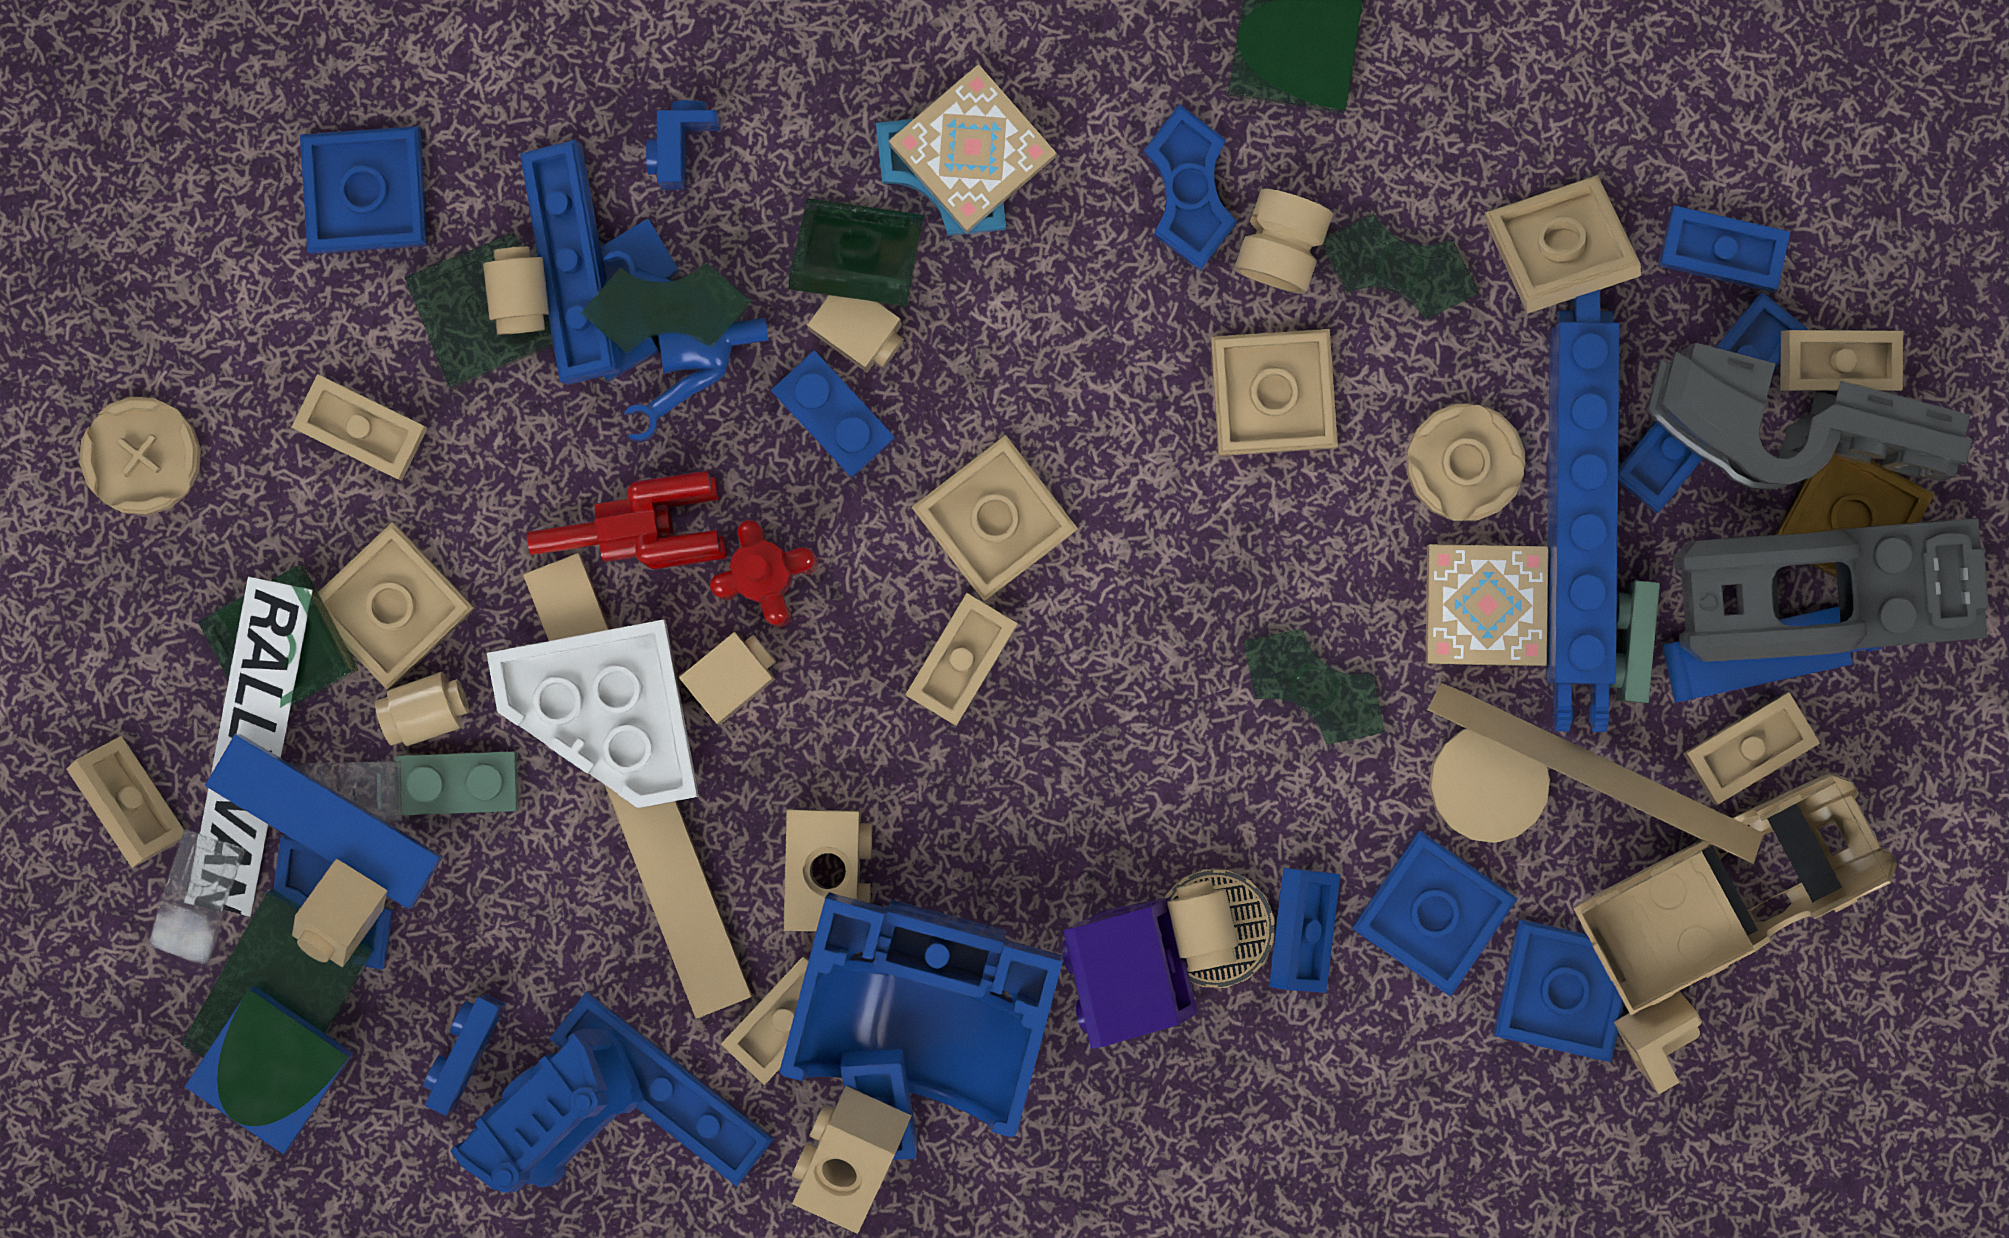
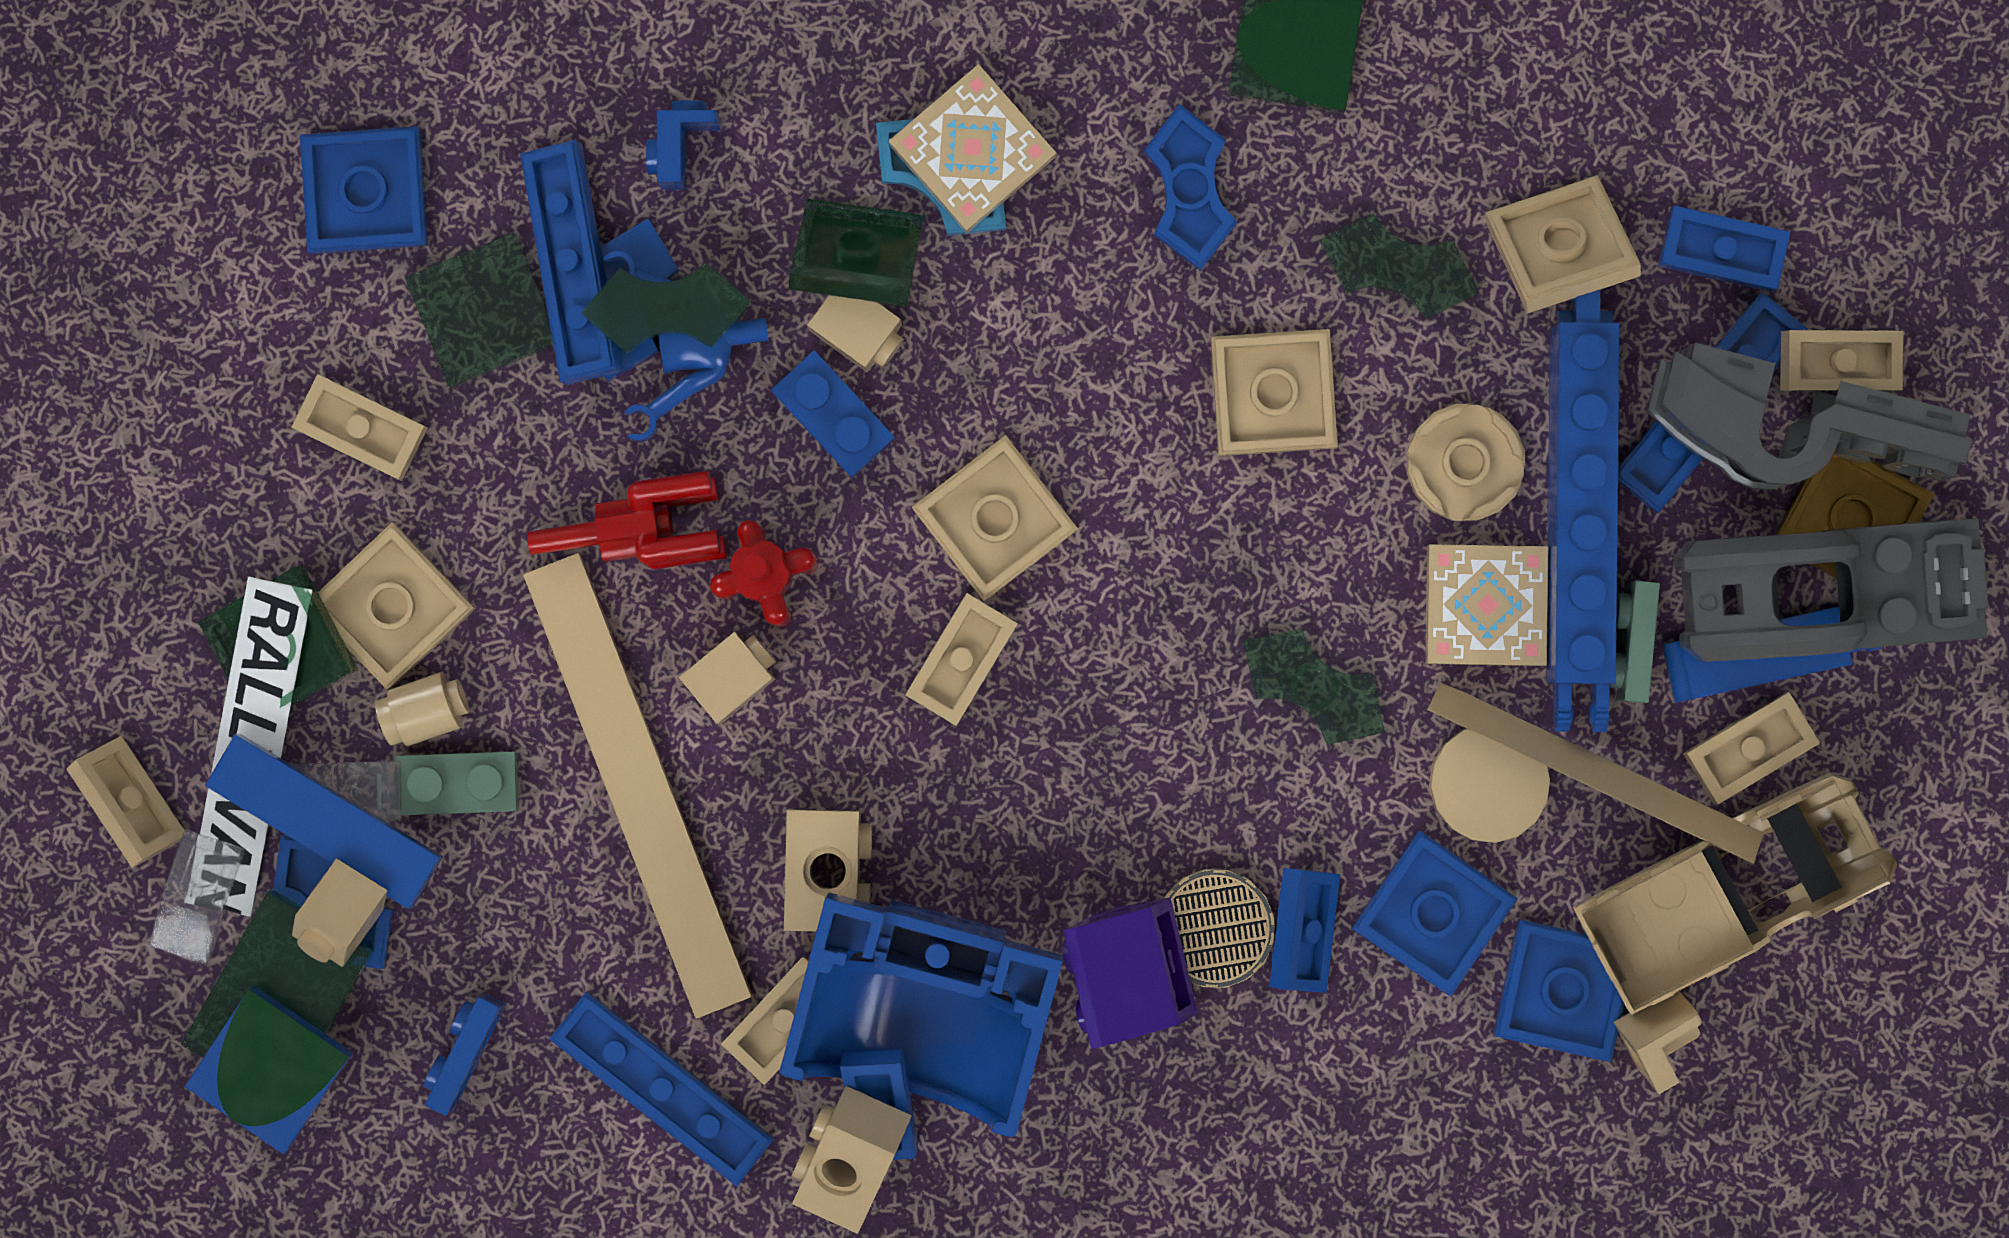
(140, 456): tan tile -> none
(516, 291): tan brick -> none
(551, 1113): blue piece -> none
(604, 706): white plate -> none
(1203, 926): tan brick -> none
(1283, 241): tan wheel -> none

